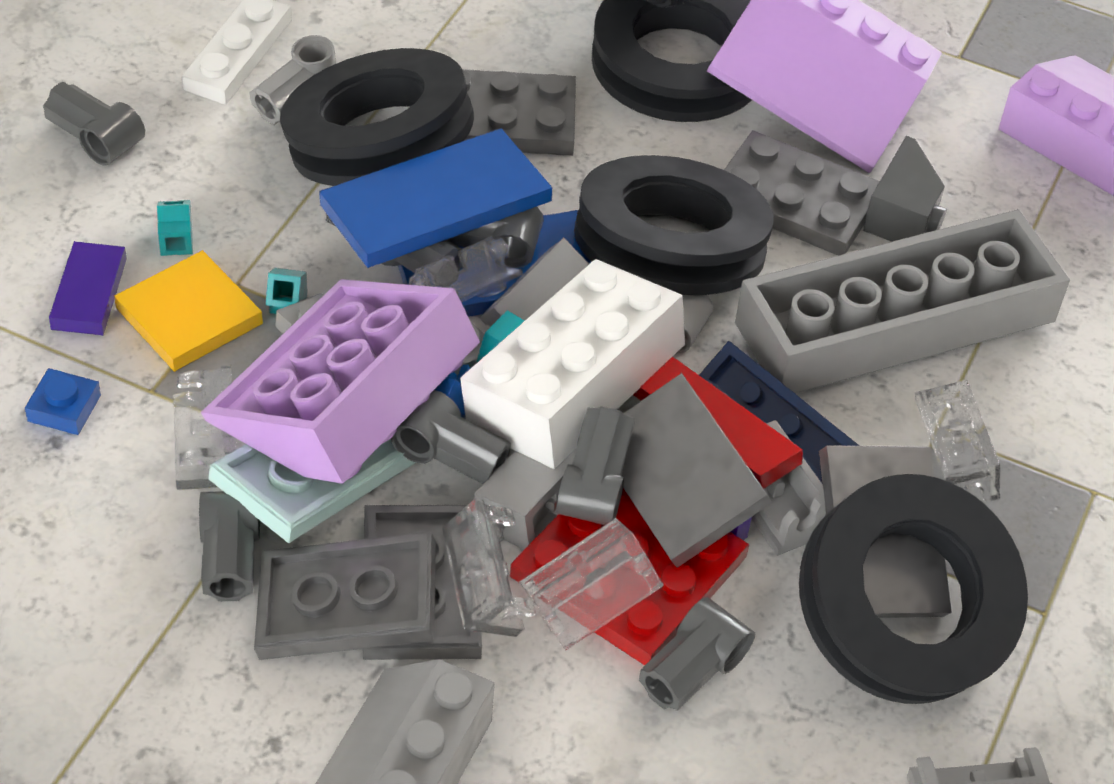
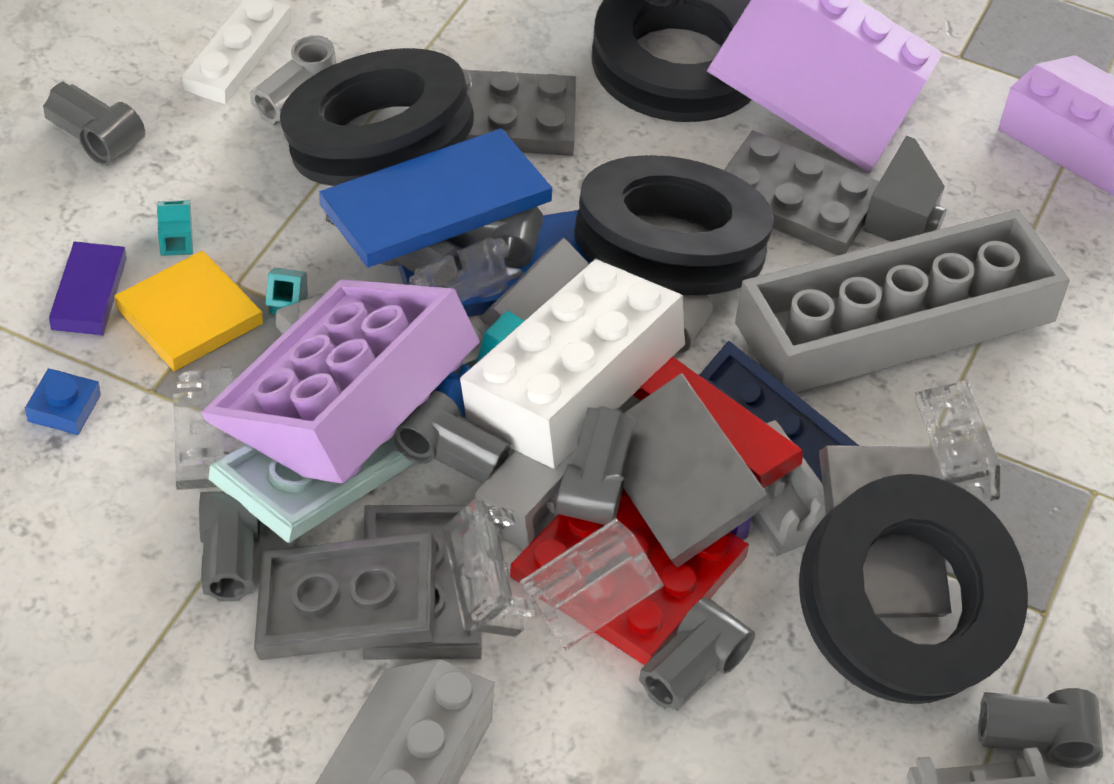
(1061, 724): none -> dark grey piece

